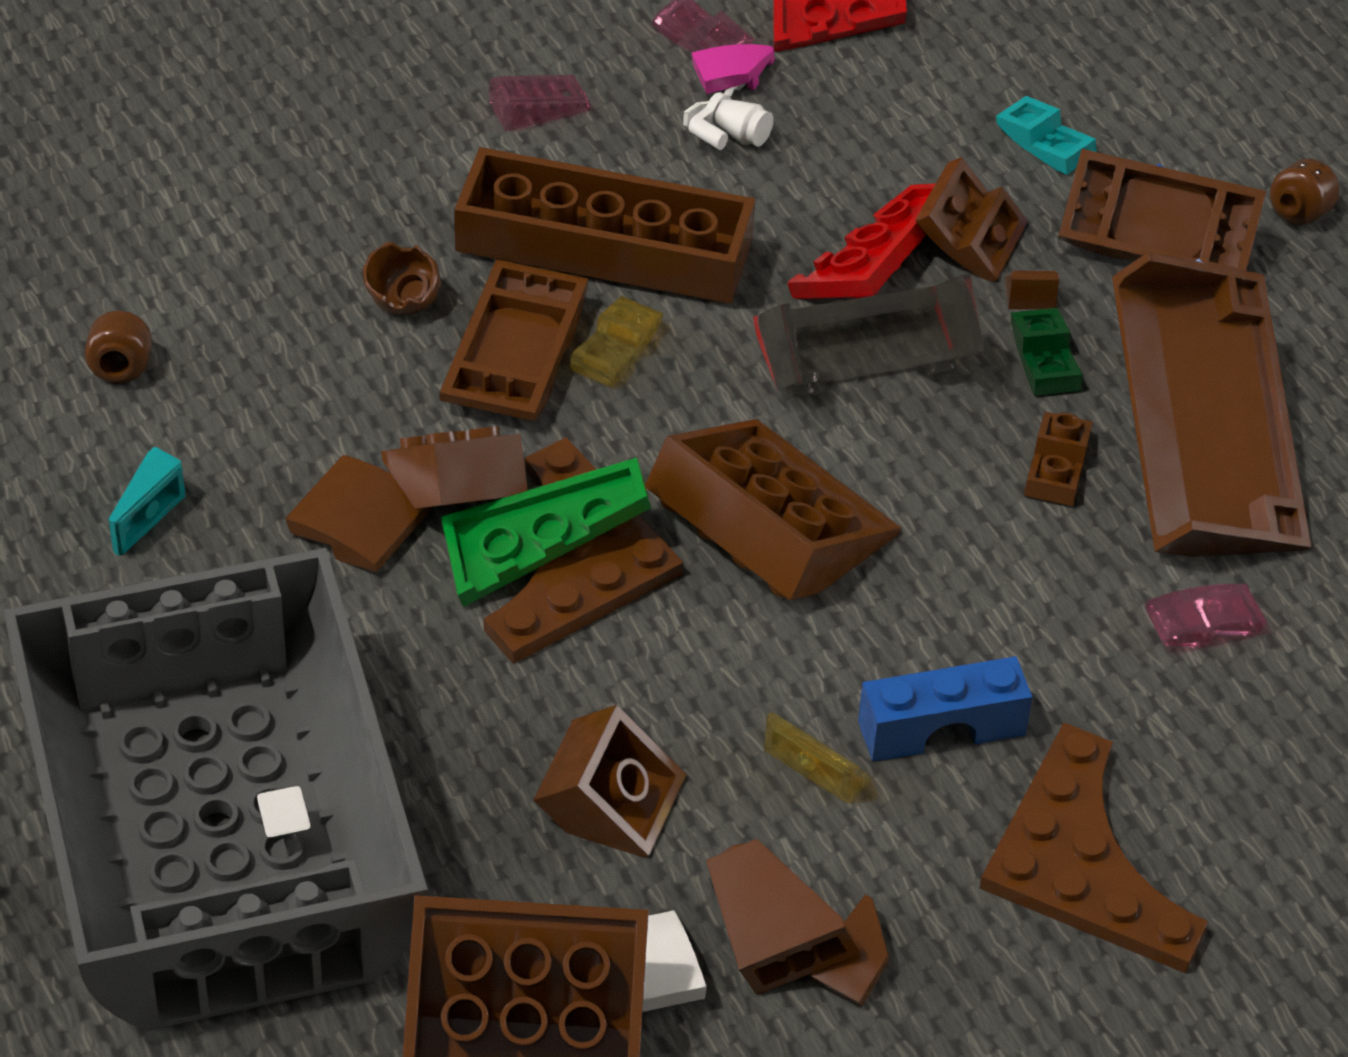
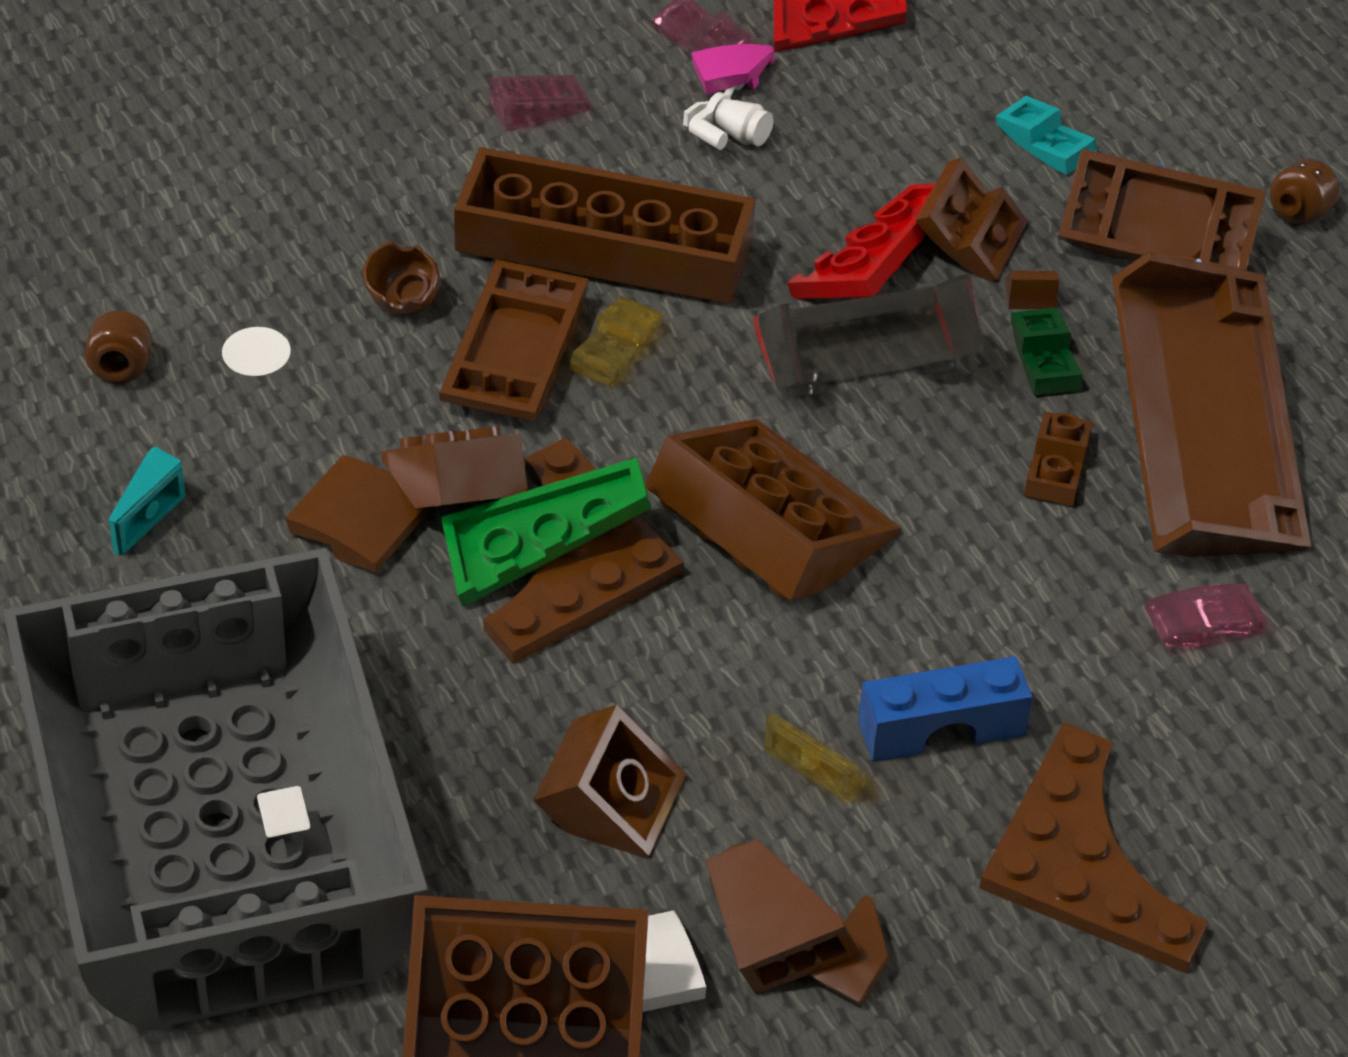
(256, 351): none -> white sticker

